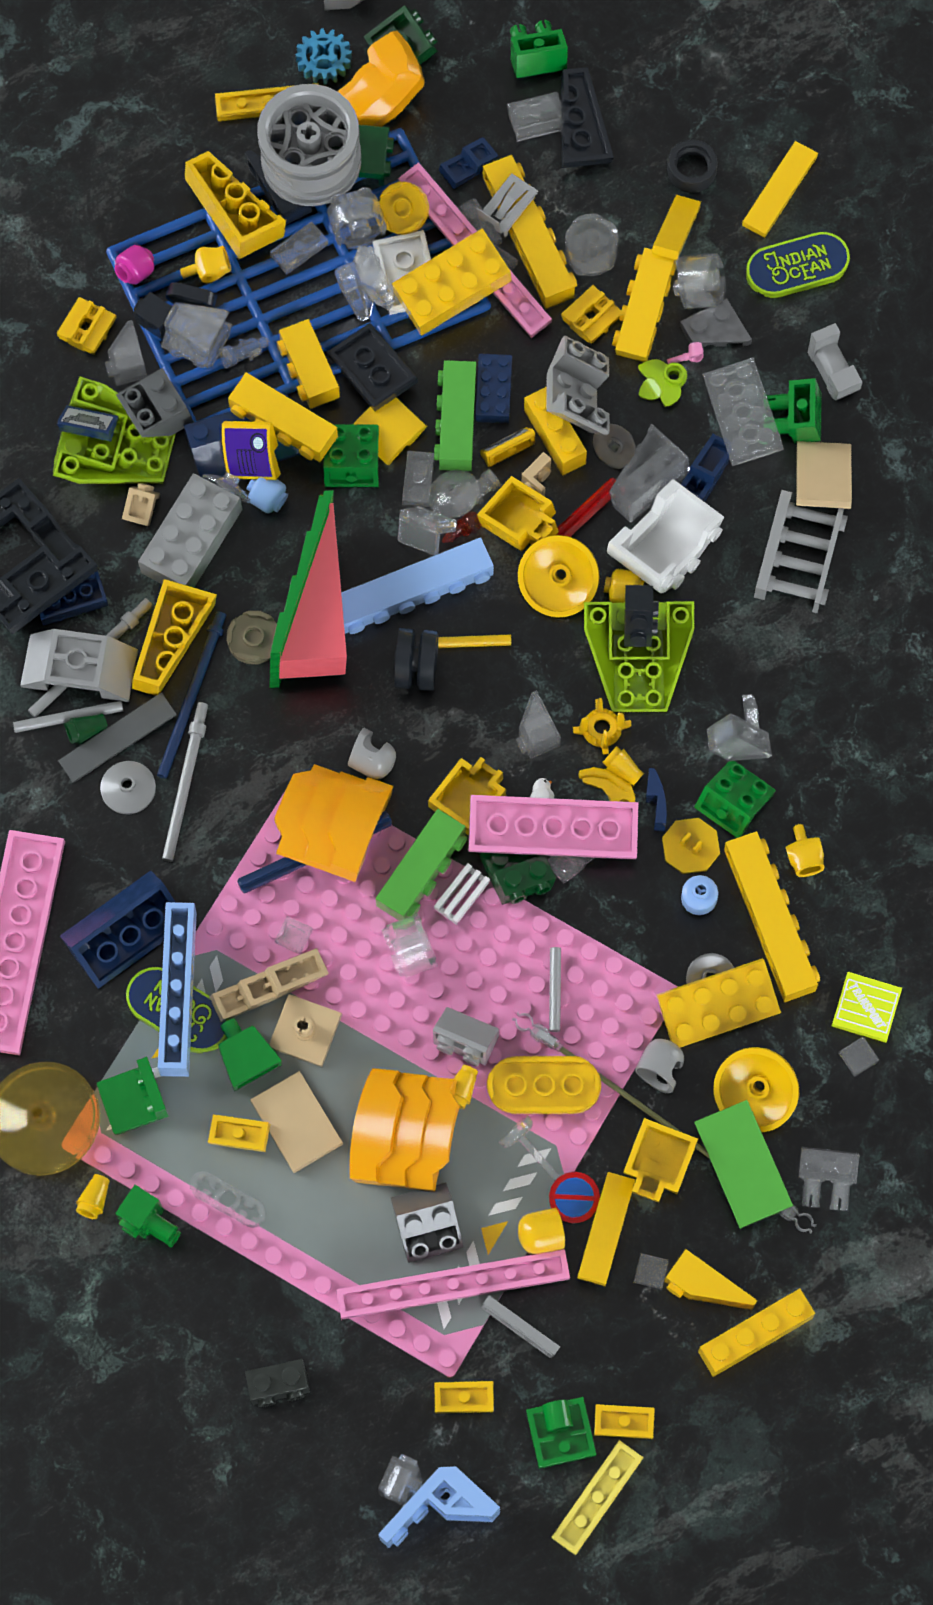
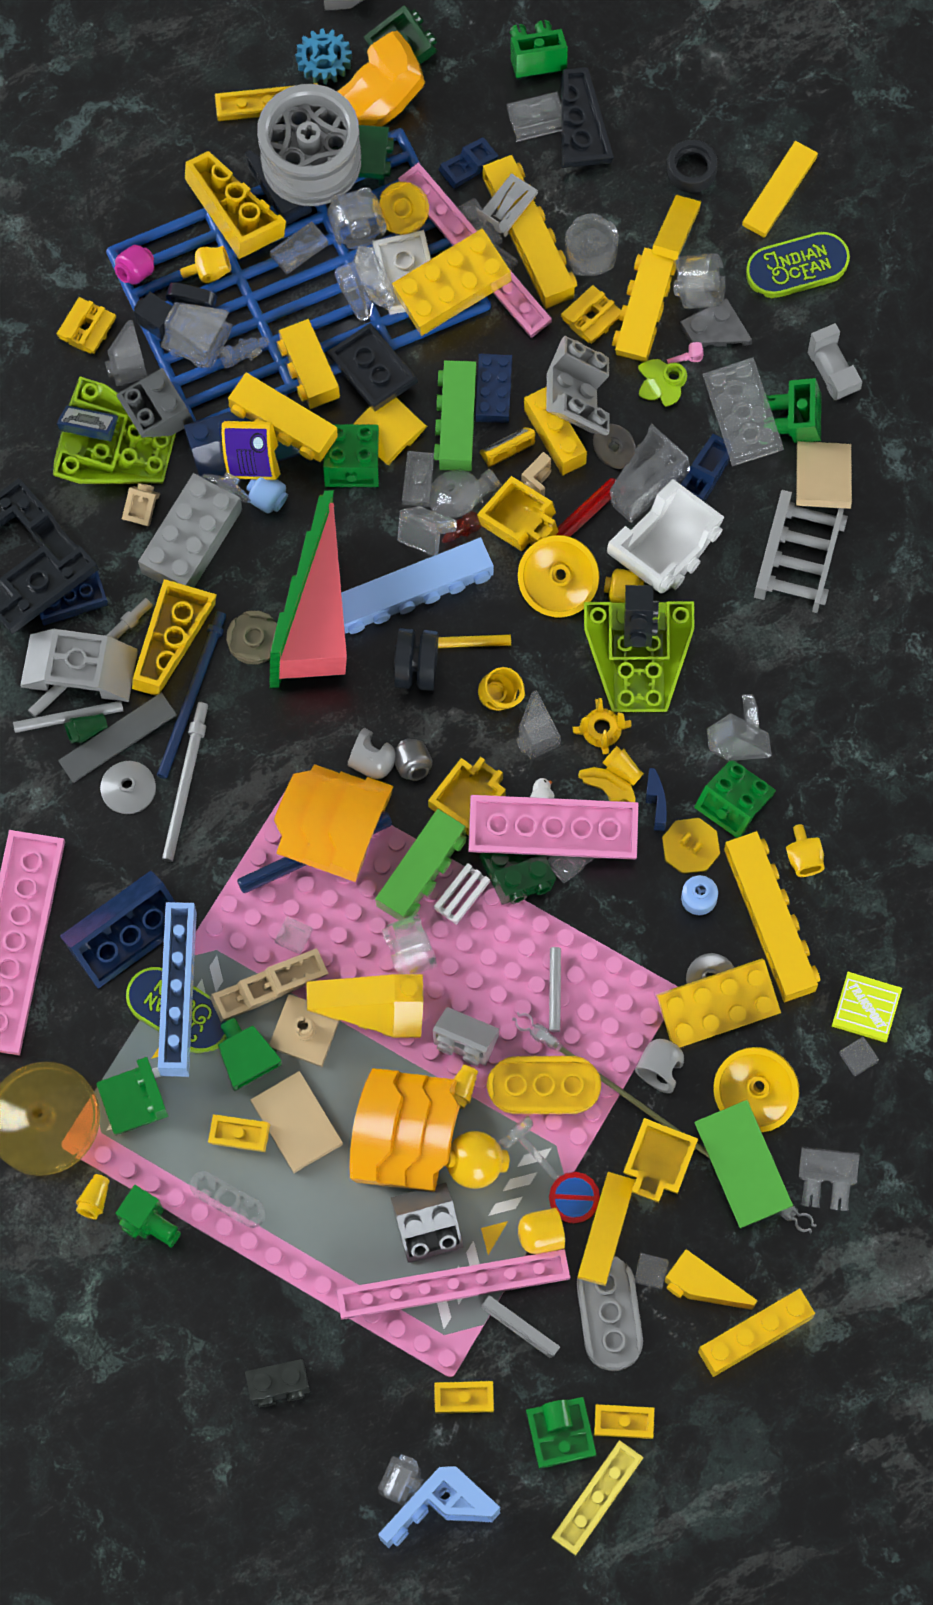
(379, 1003): none -> yellow wedge
(412, 759): none -> flat silver head
(476, 1159): none -> yellow brick
(500, 682): none -> yellow helmet
(611, 1318): none -> light grey tile

